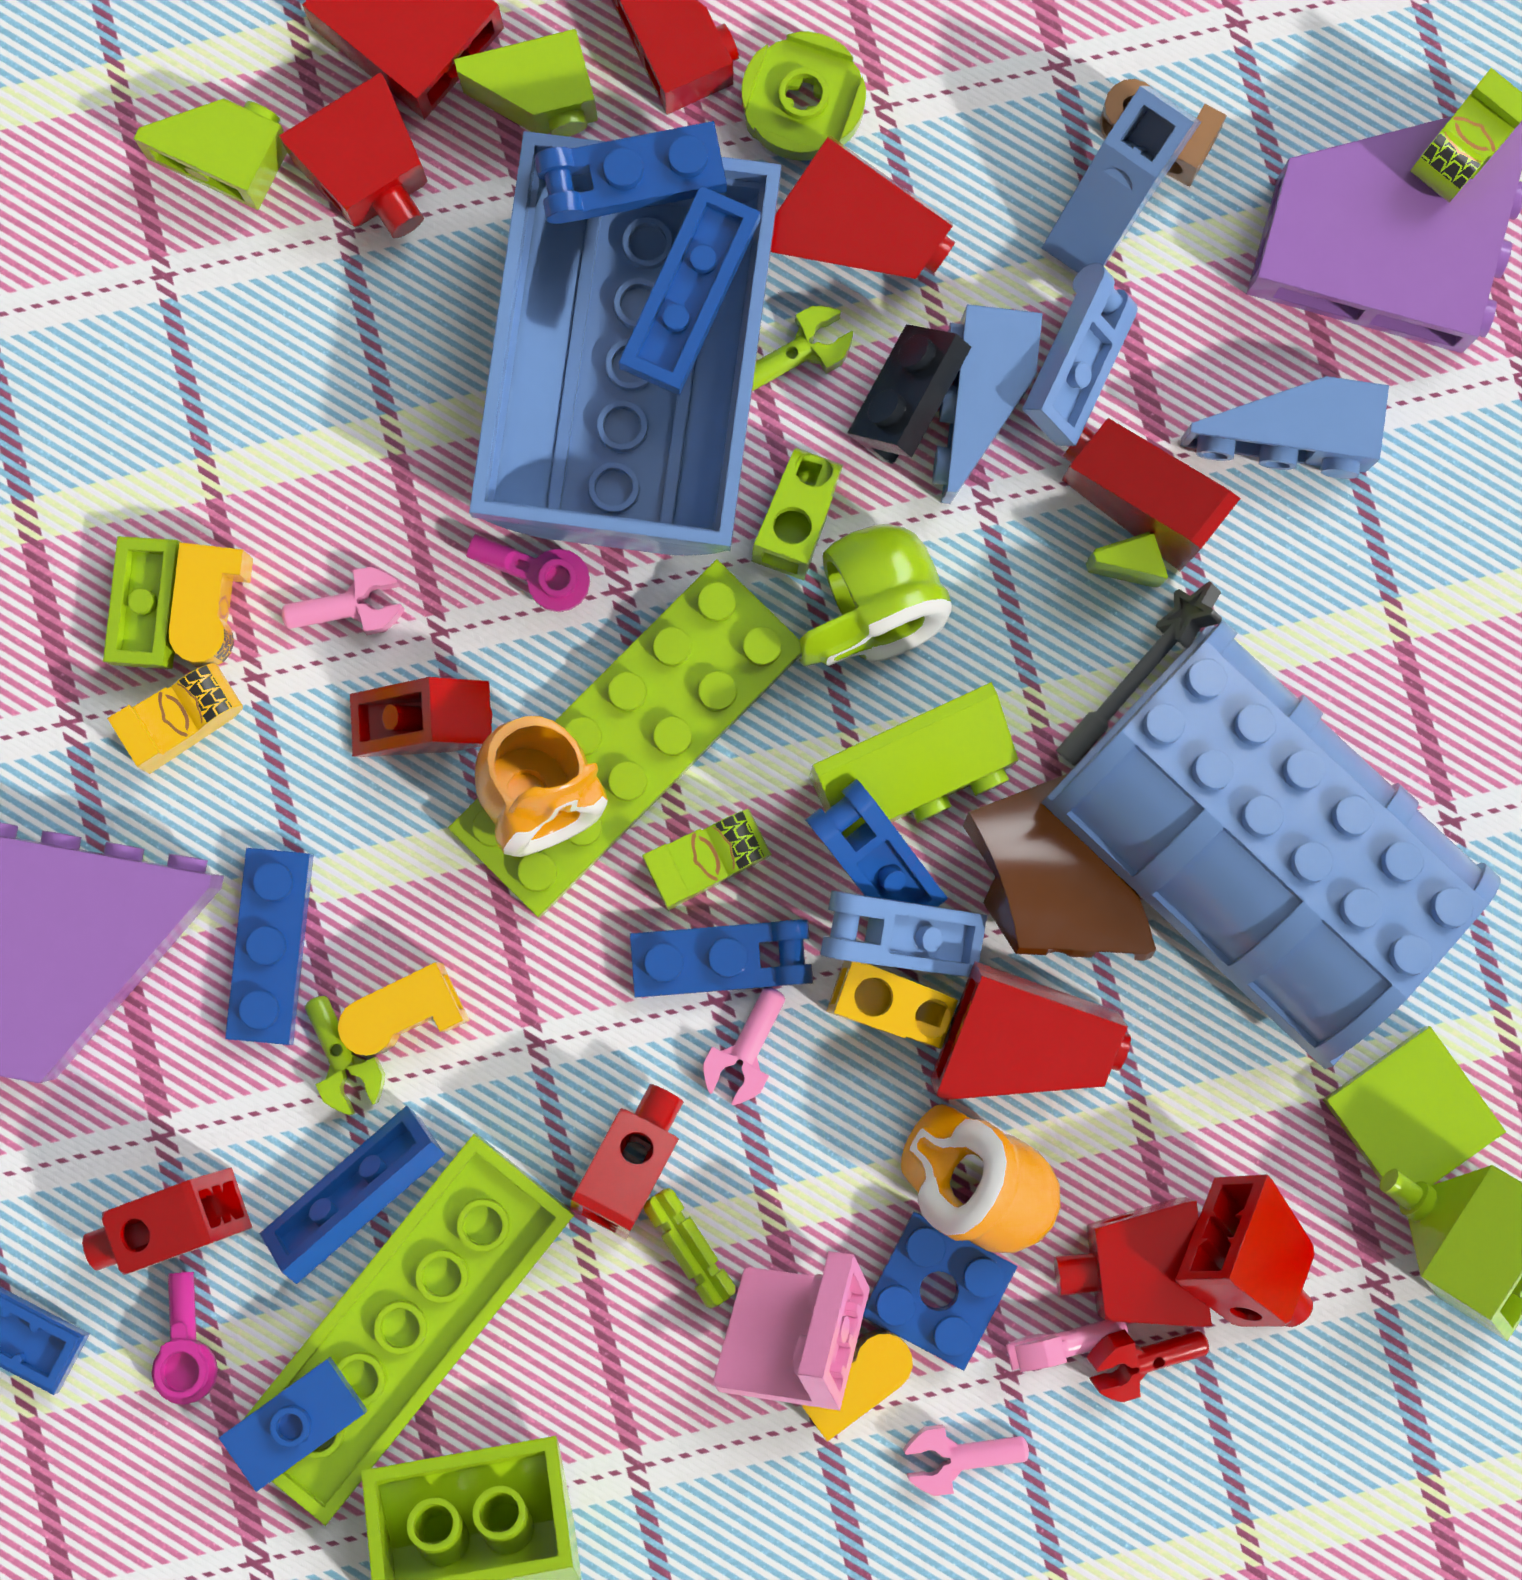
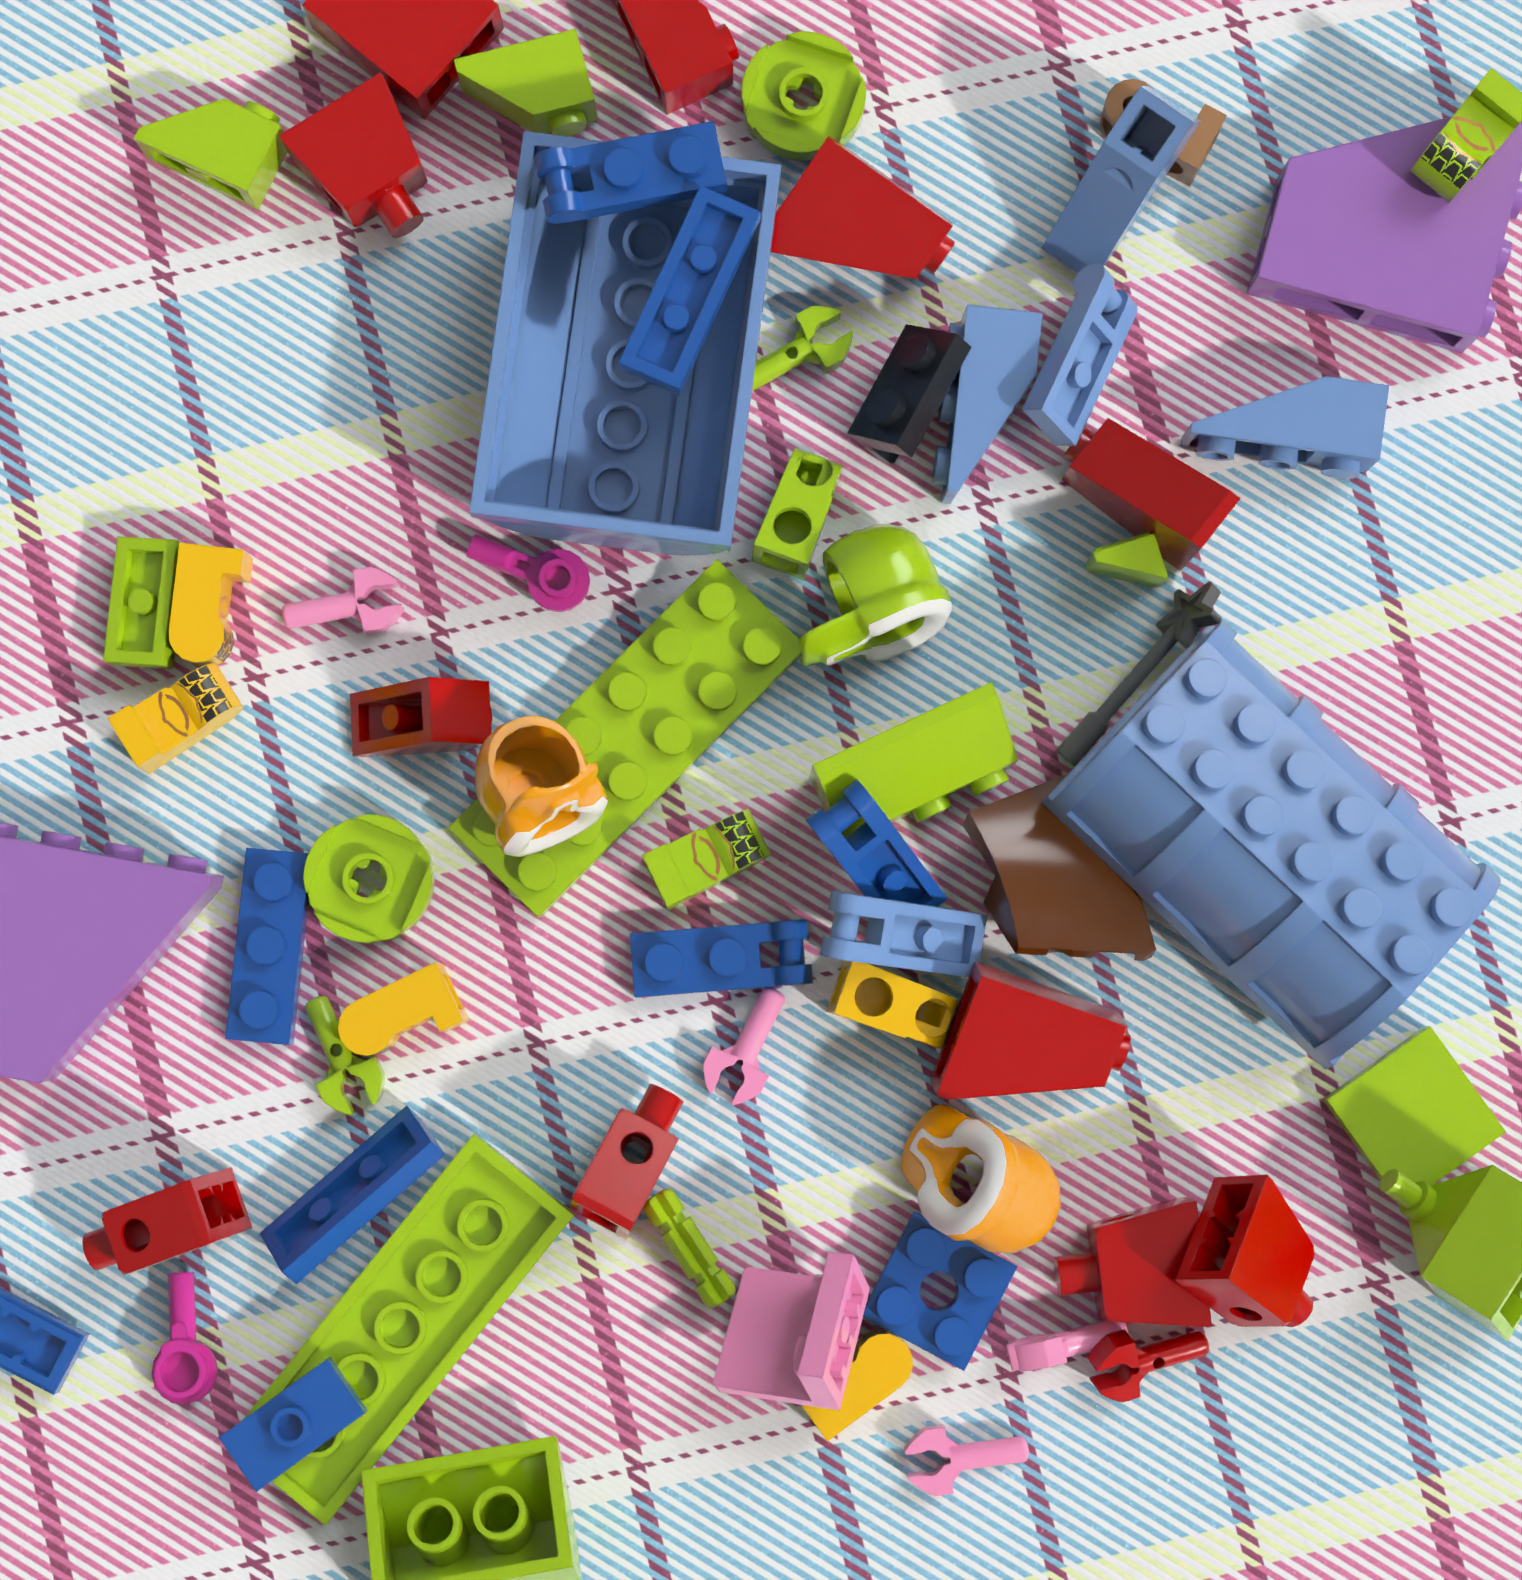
(356, 844): none -> lime plate

